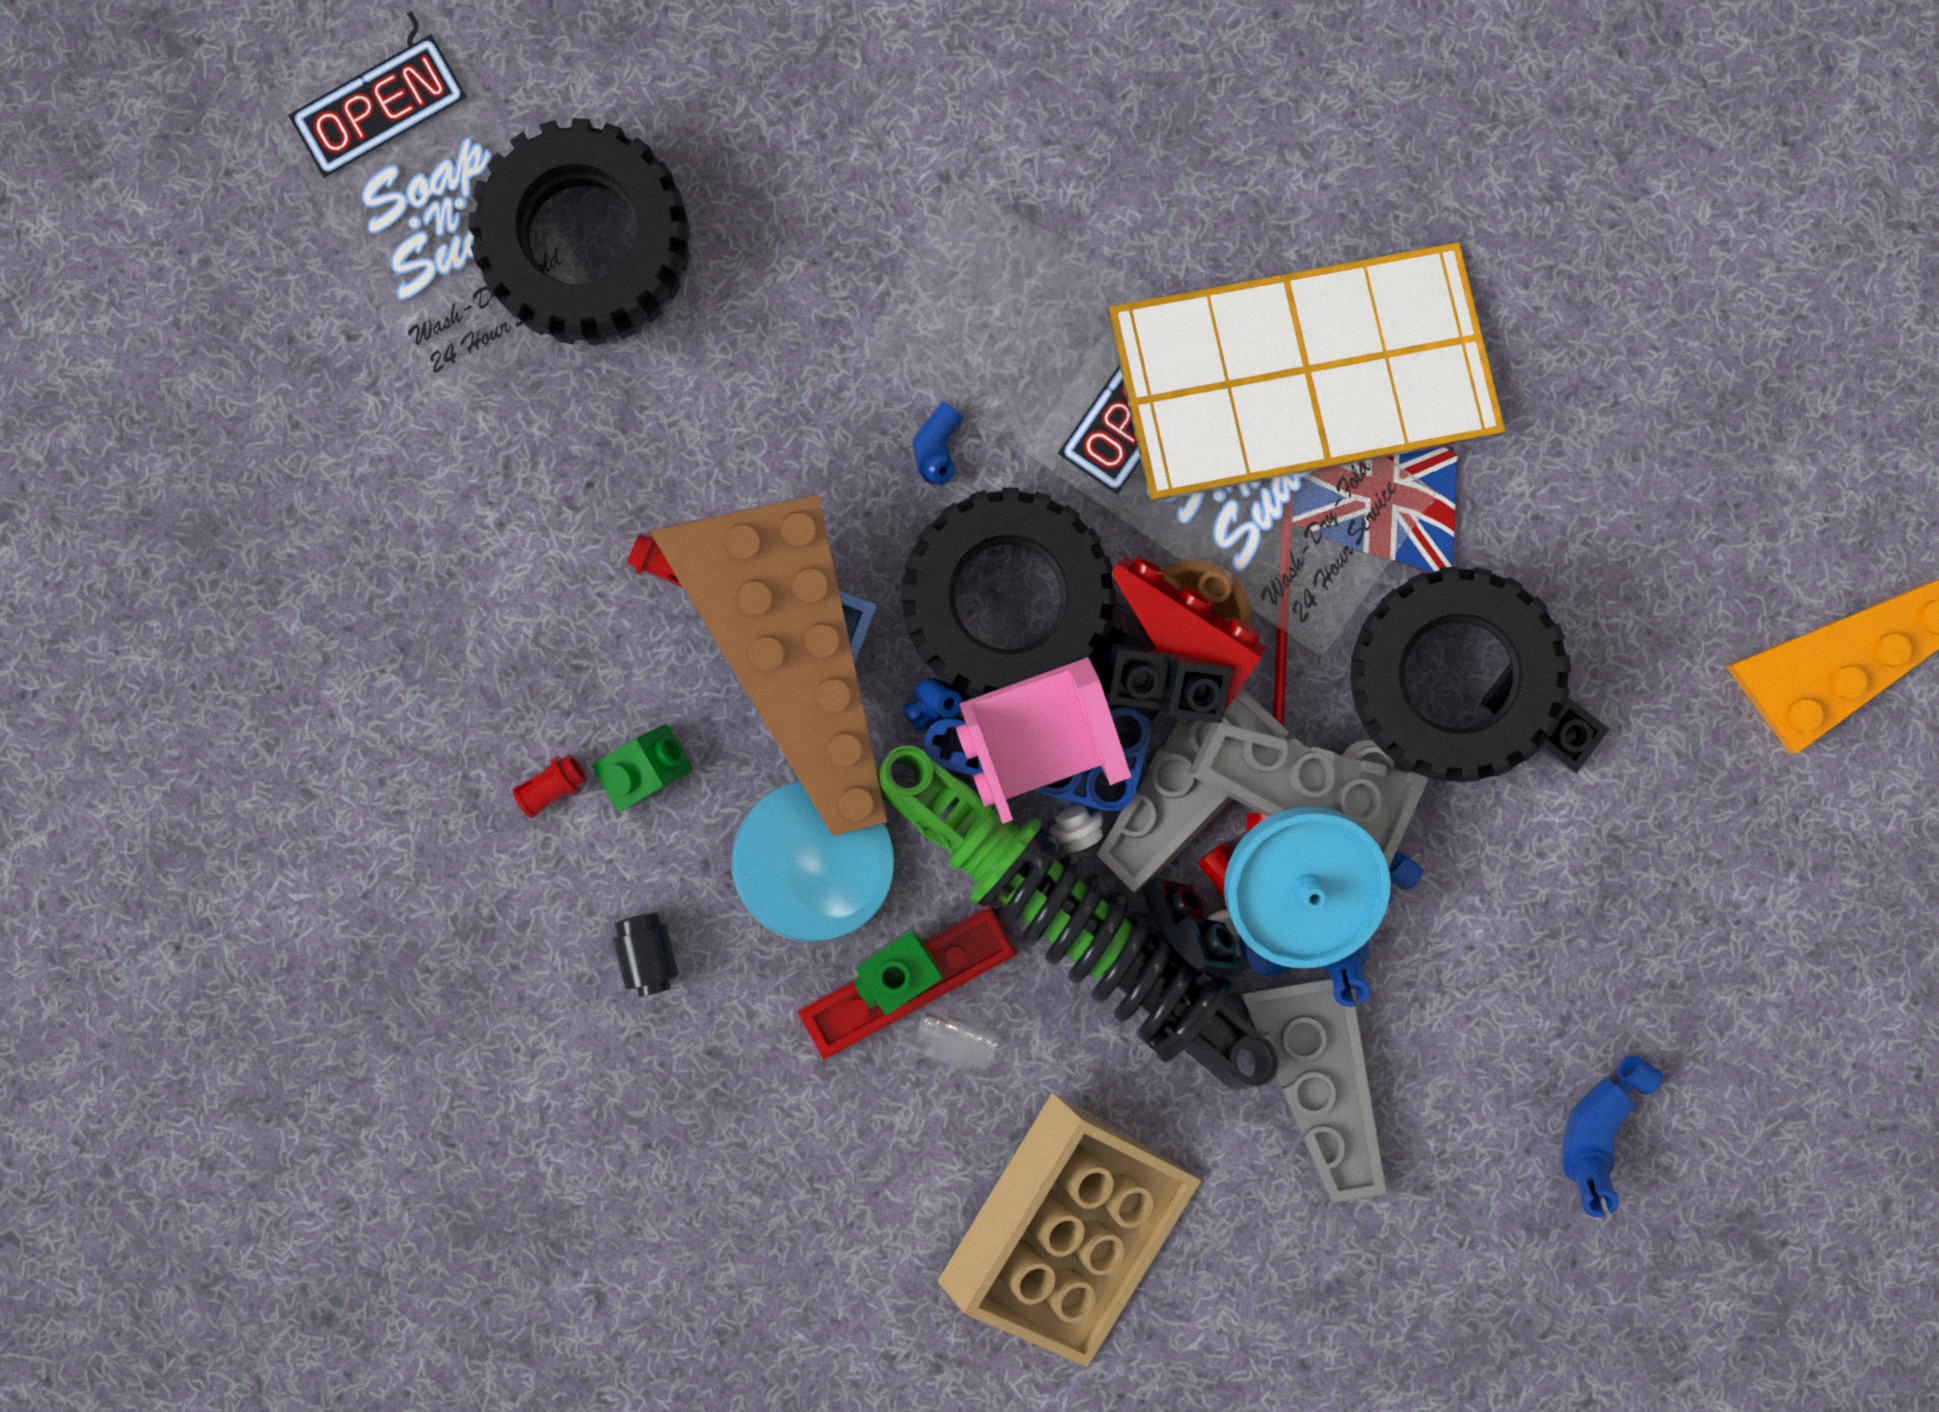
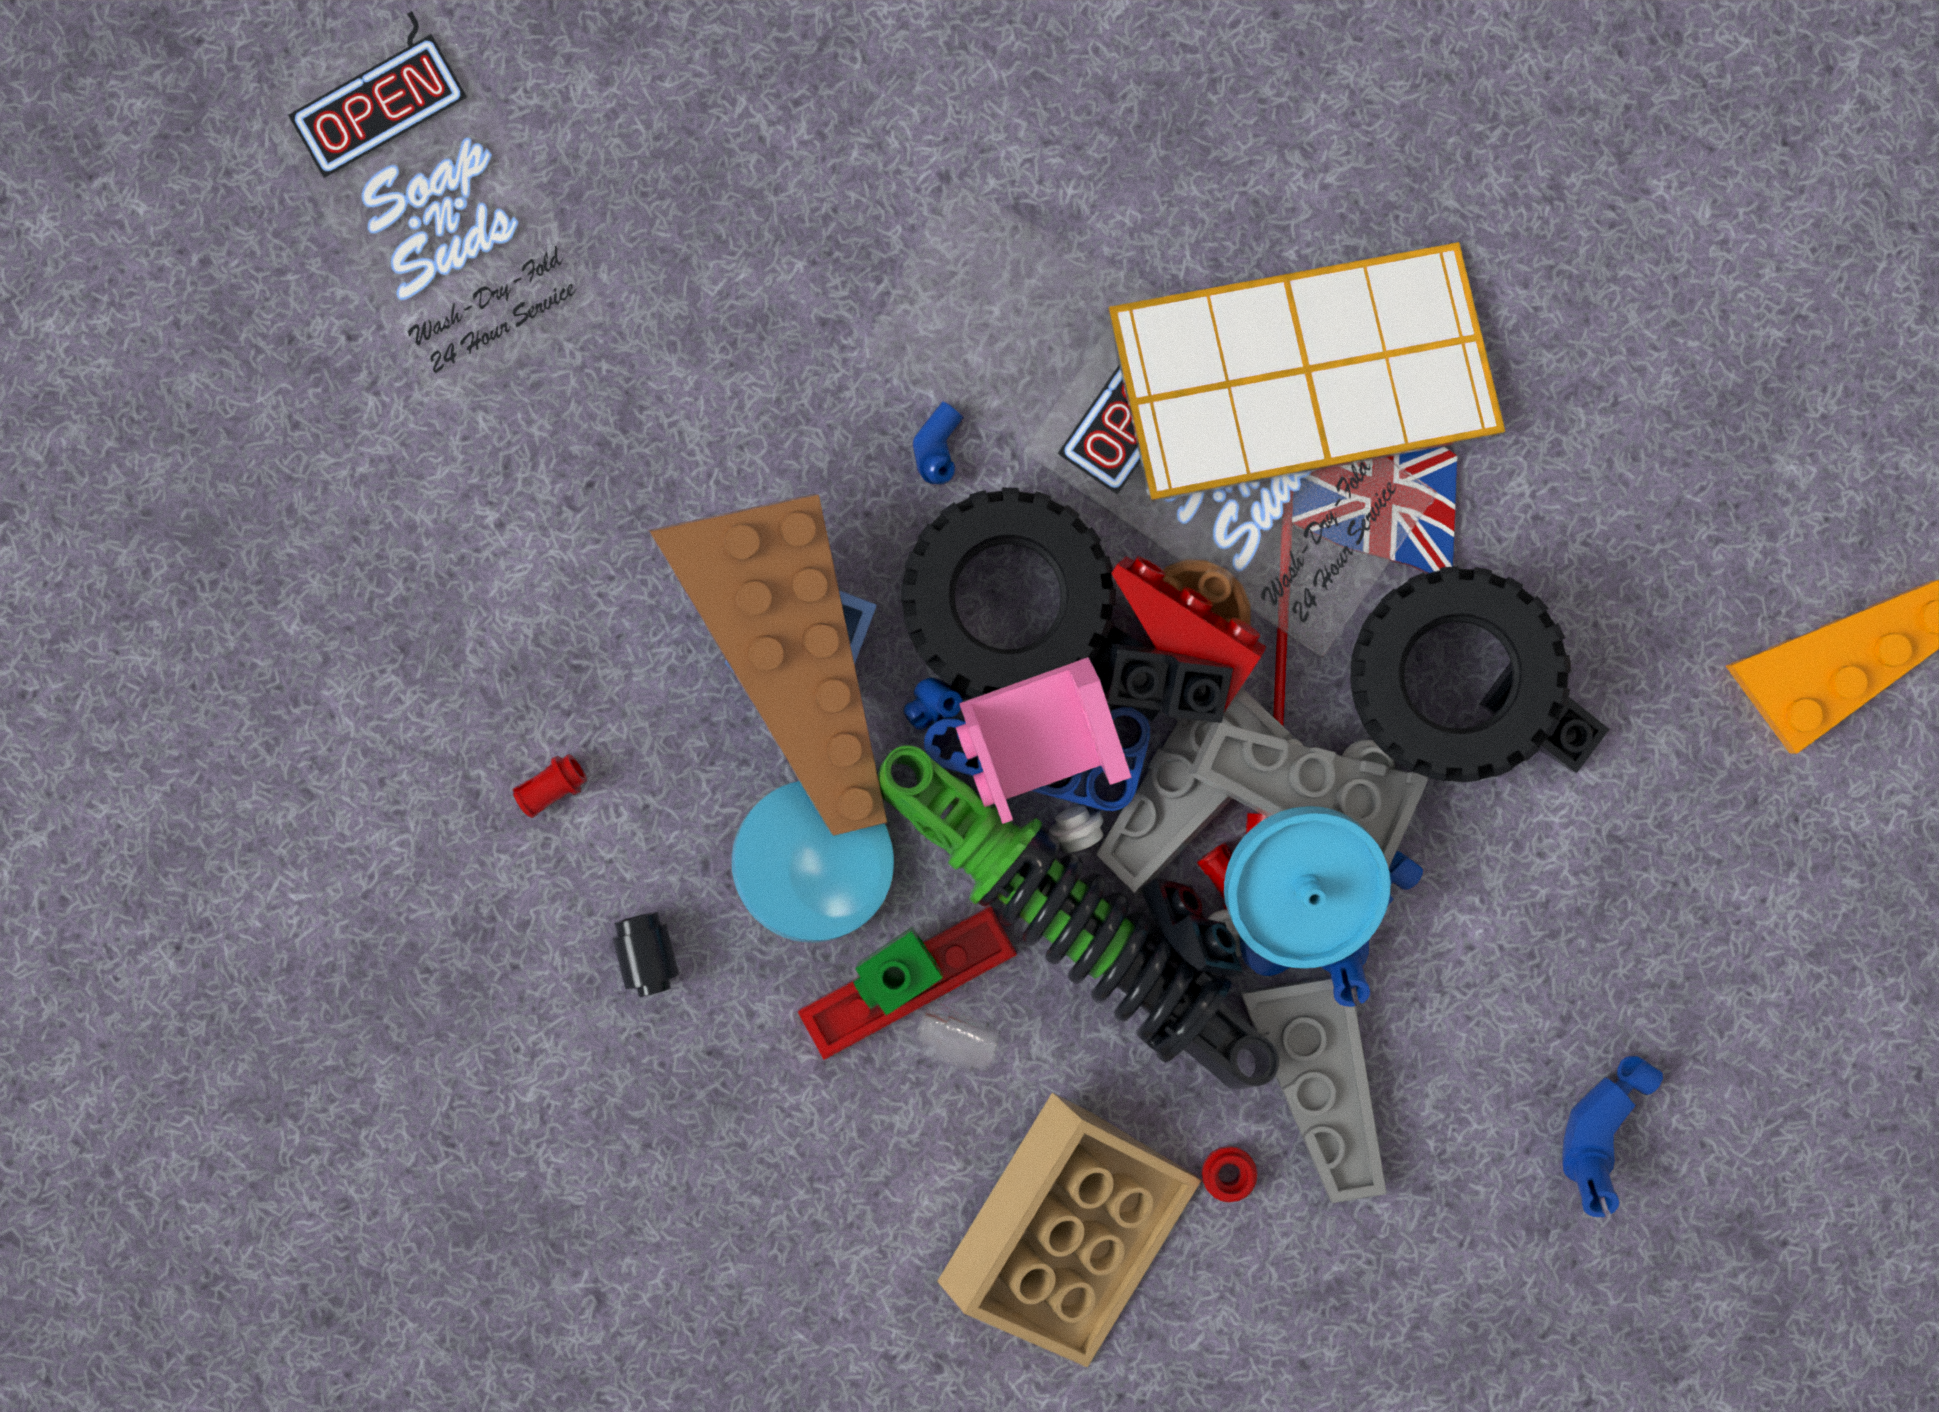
(556, 162): black tyre -> none
(642, 767): green bracket -> none
(648, 557): red pin -> none
(1234, 1190): none -> red plate

